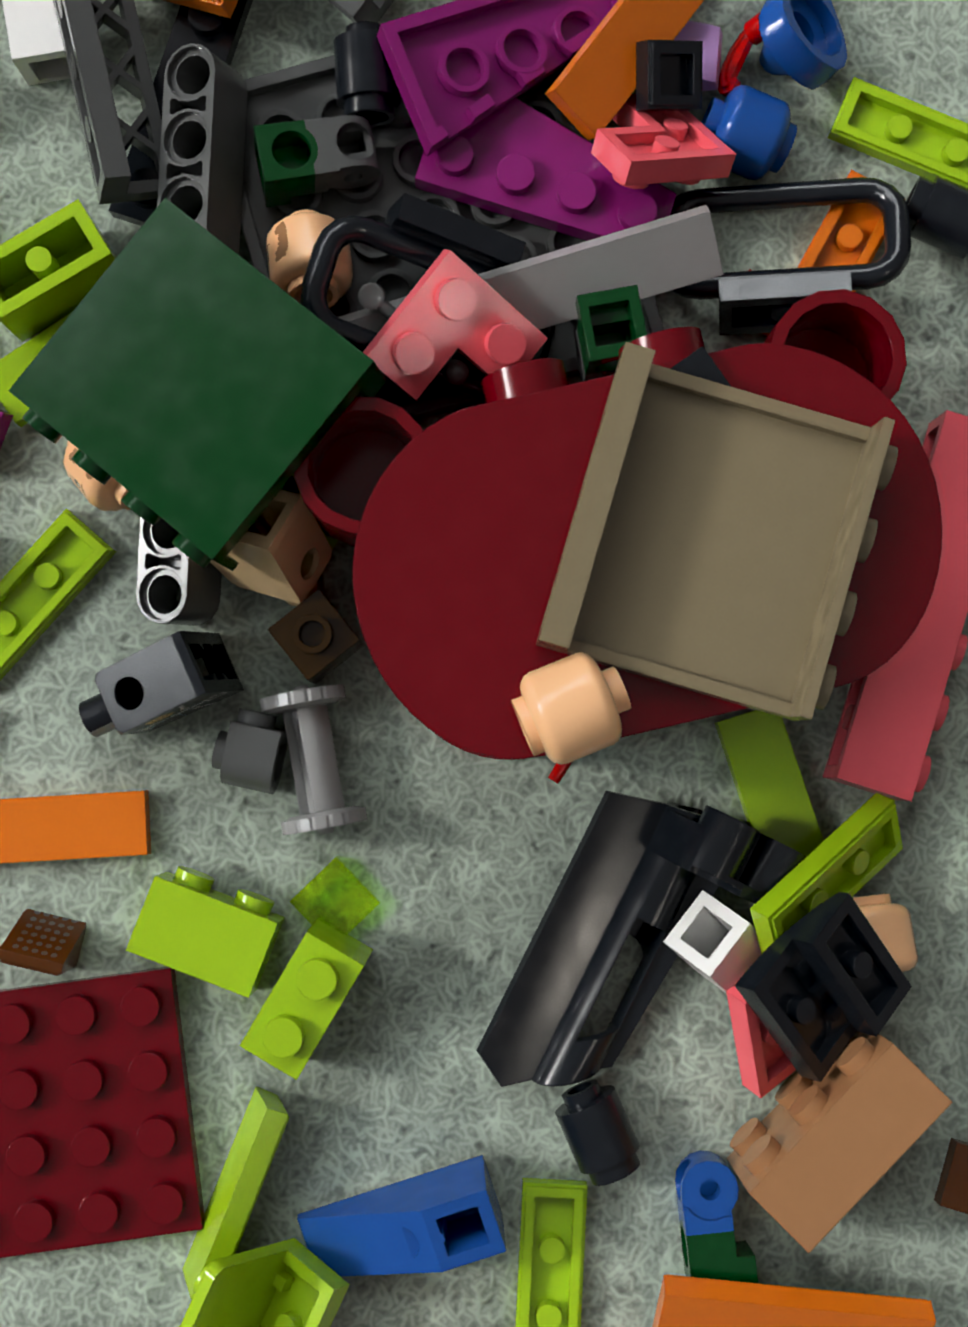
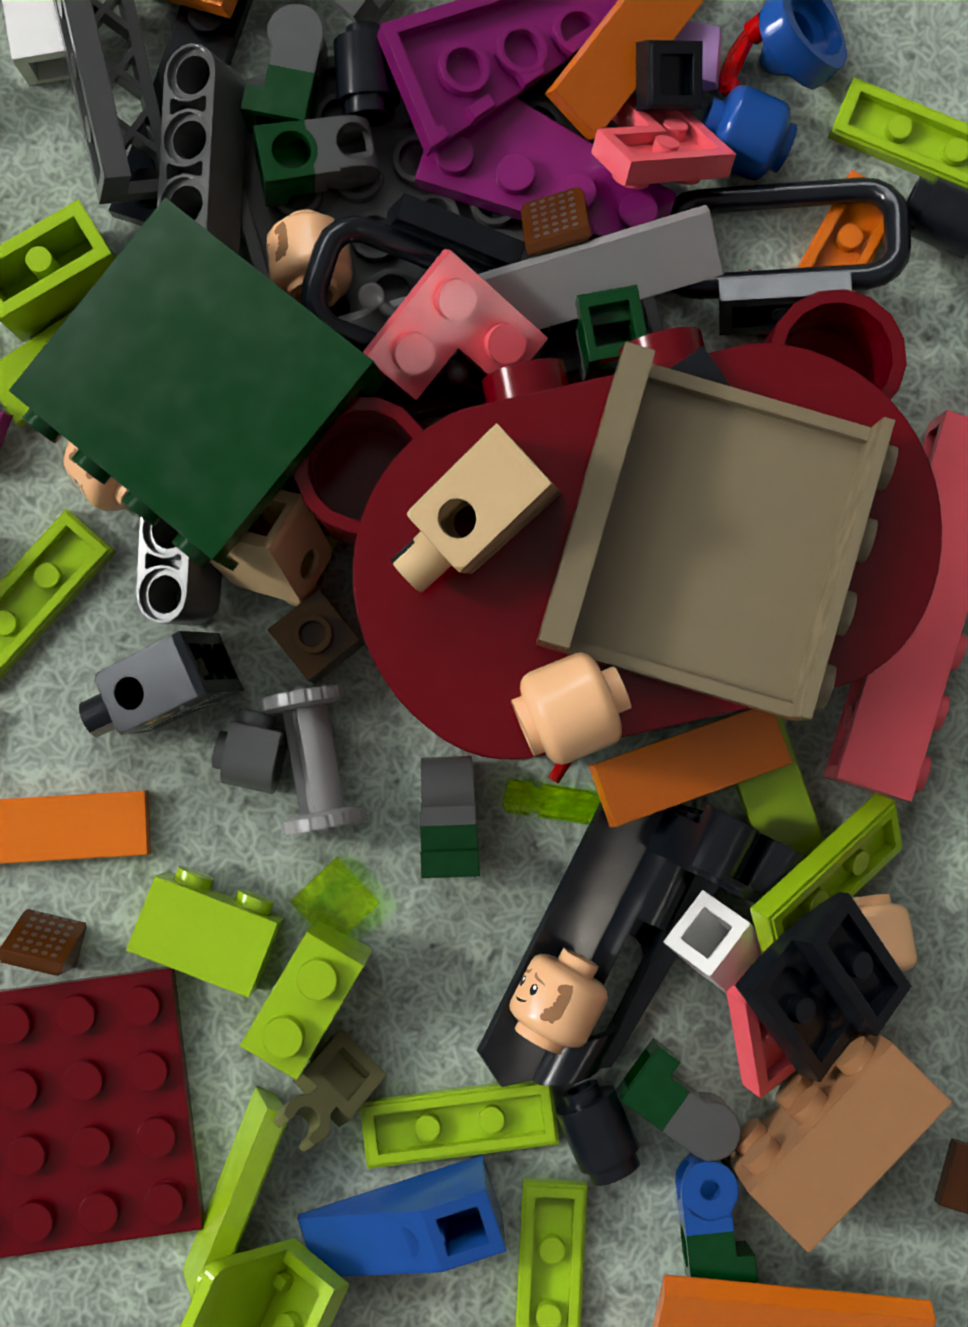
(293, 72): none -> leg
(334, 1088): none -> olive plate
(448, 818): none -> leg
(457, 1123): none -> lime tile
(501, 488): none -> tan torso
(550, 801): none -> clear neon green axle
(556, 221): none -> reddish brown slope
(558, 1001): none -> light nougat head
(689, 765): none -> orange tile
(692, 1119): none -> leg

